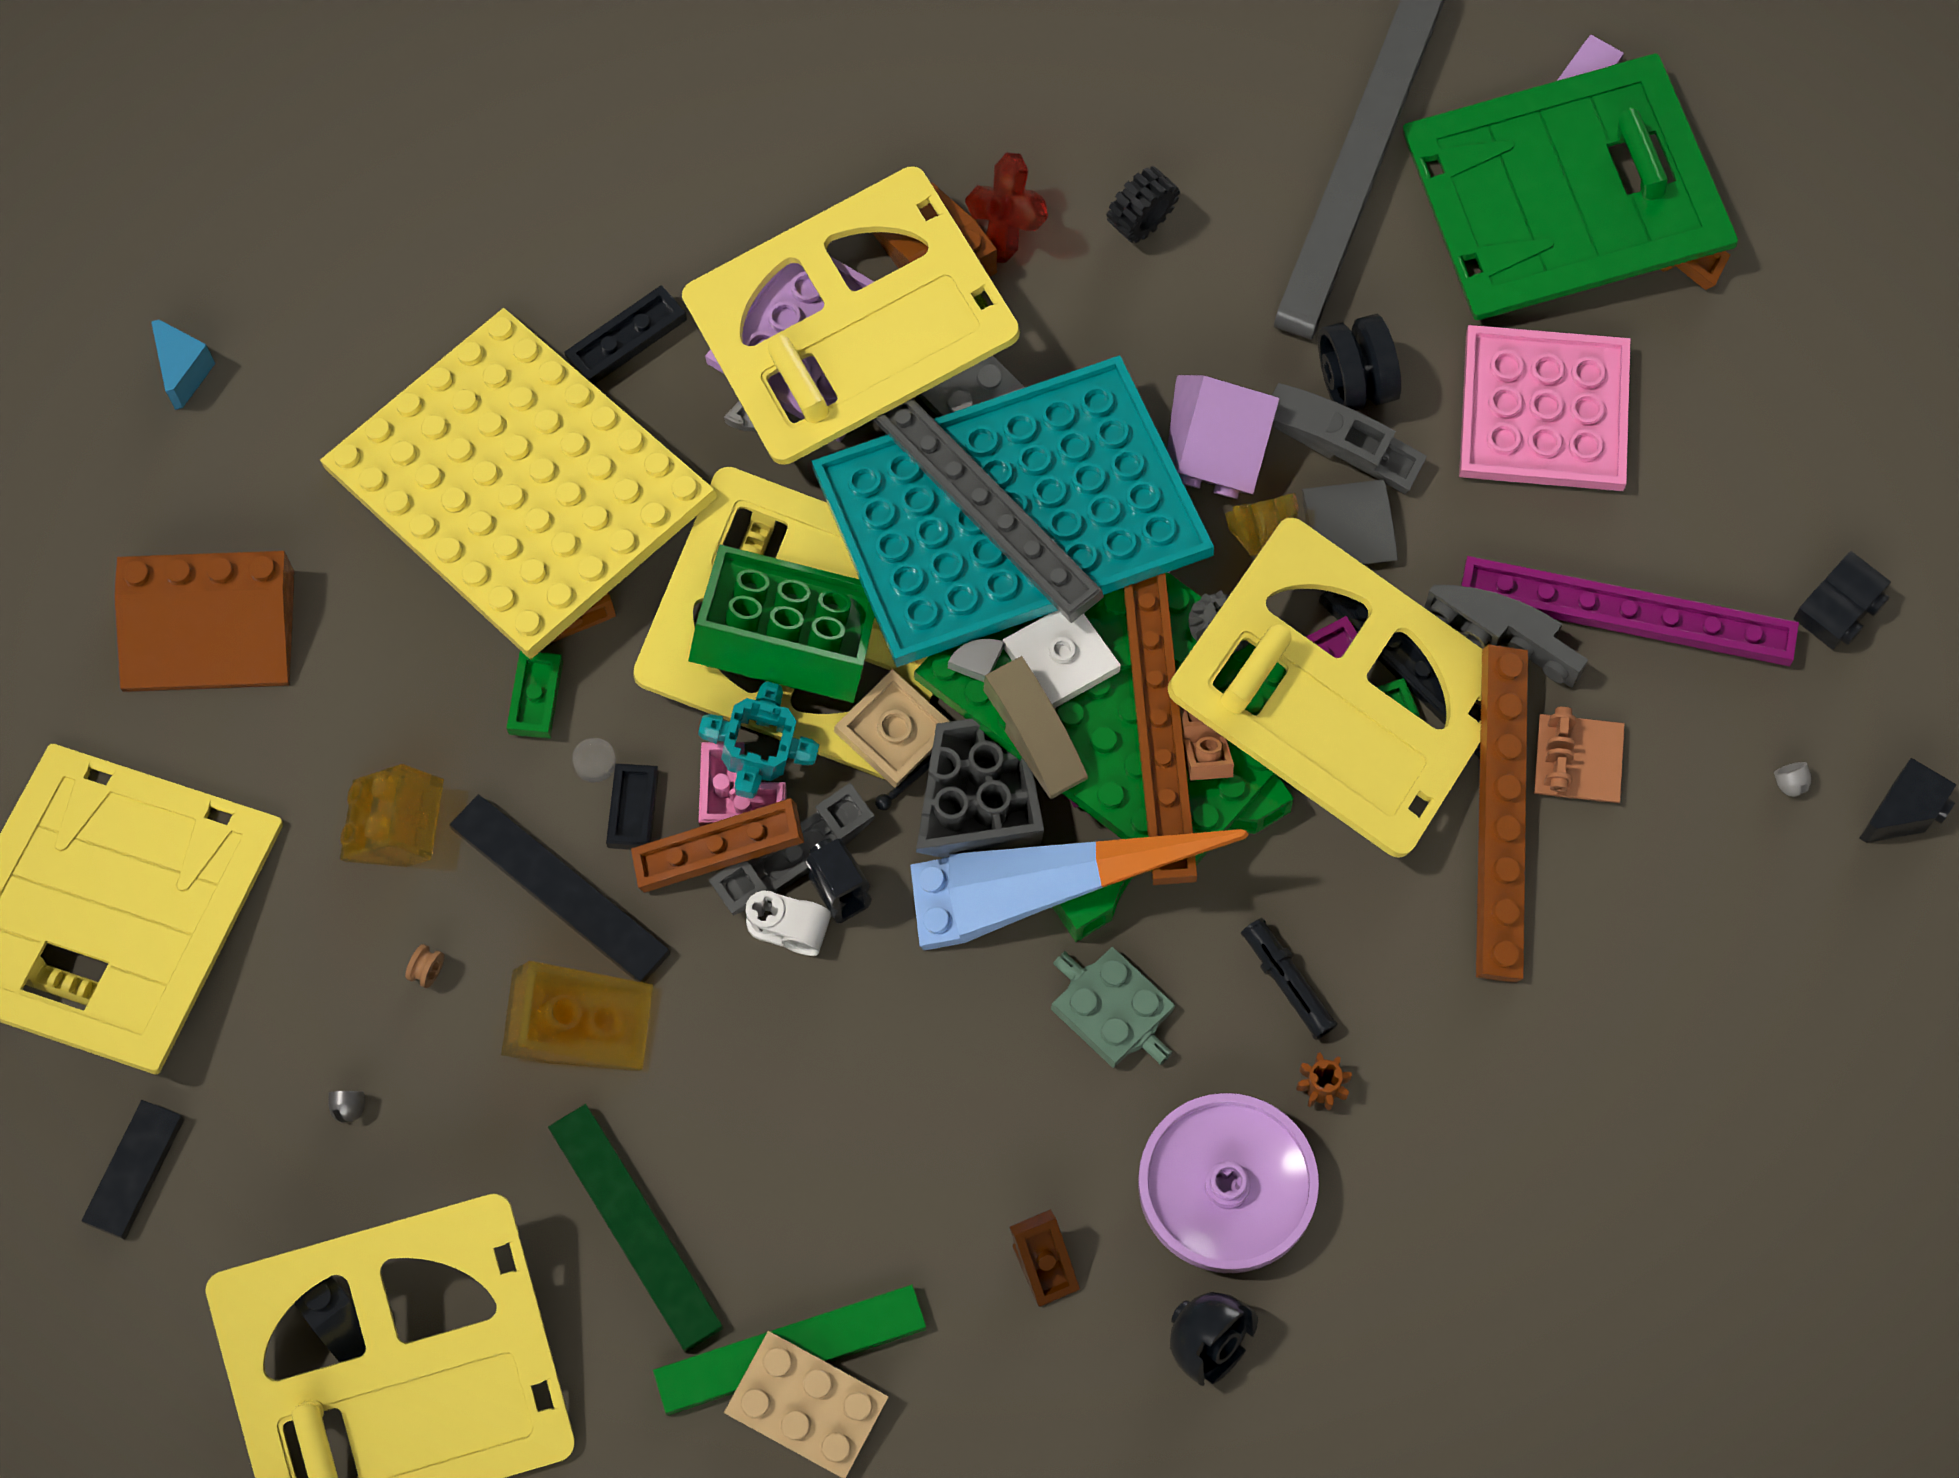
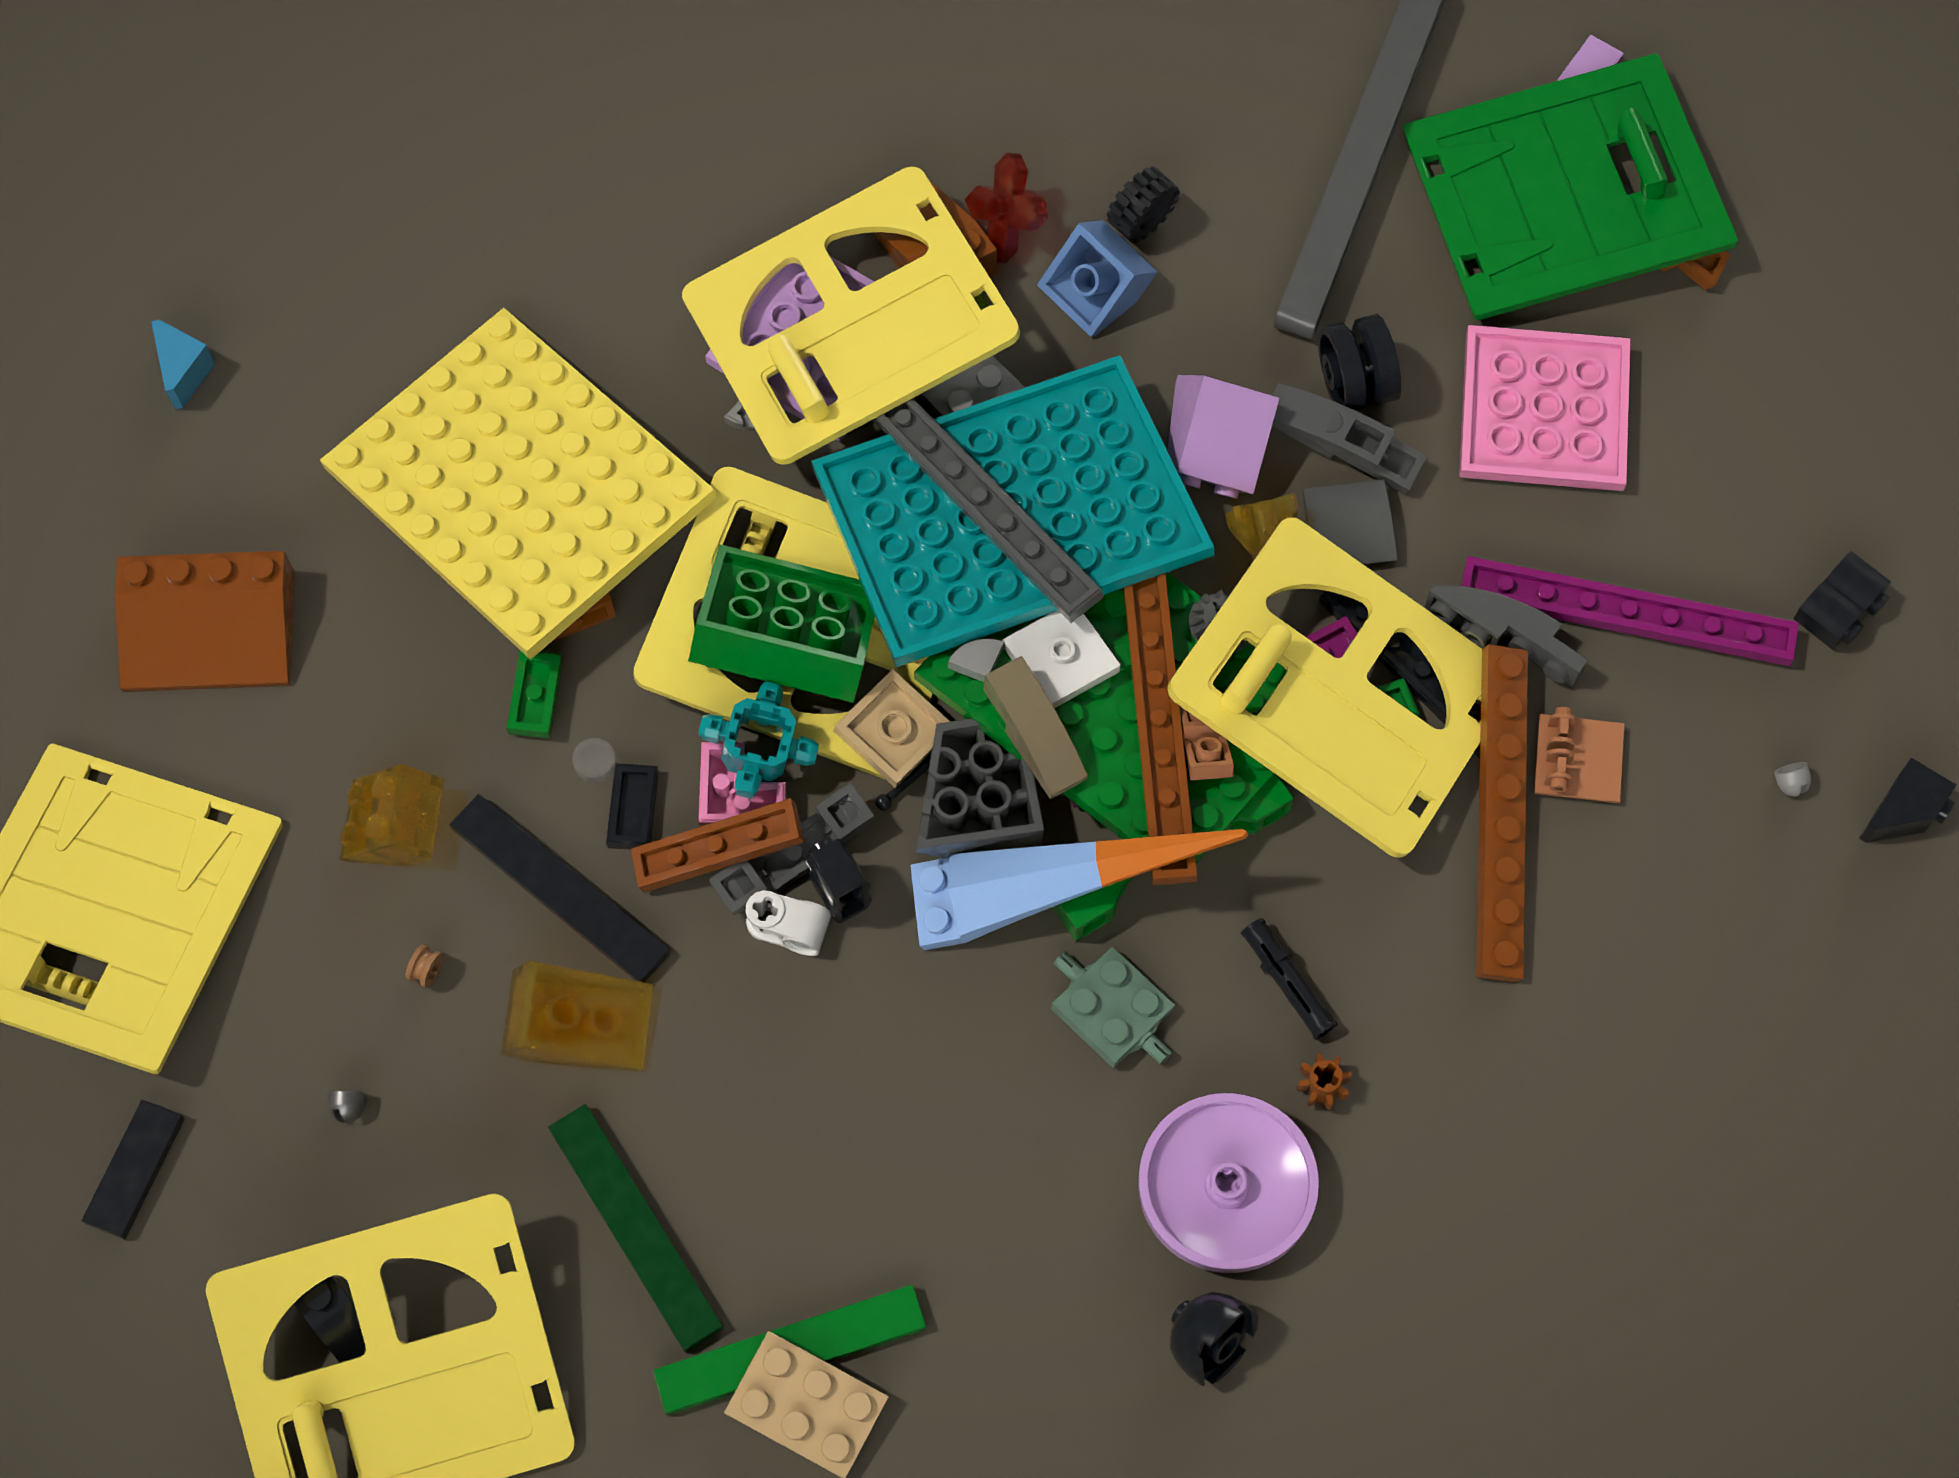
(626, 335): black plate -> none
(1044, 1258): reddish brown slope -> none
(1096, 276): none -> medium blue slope

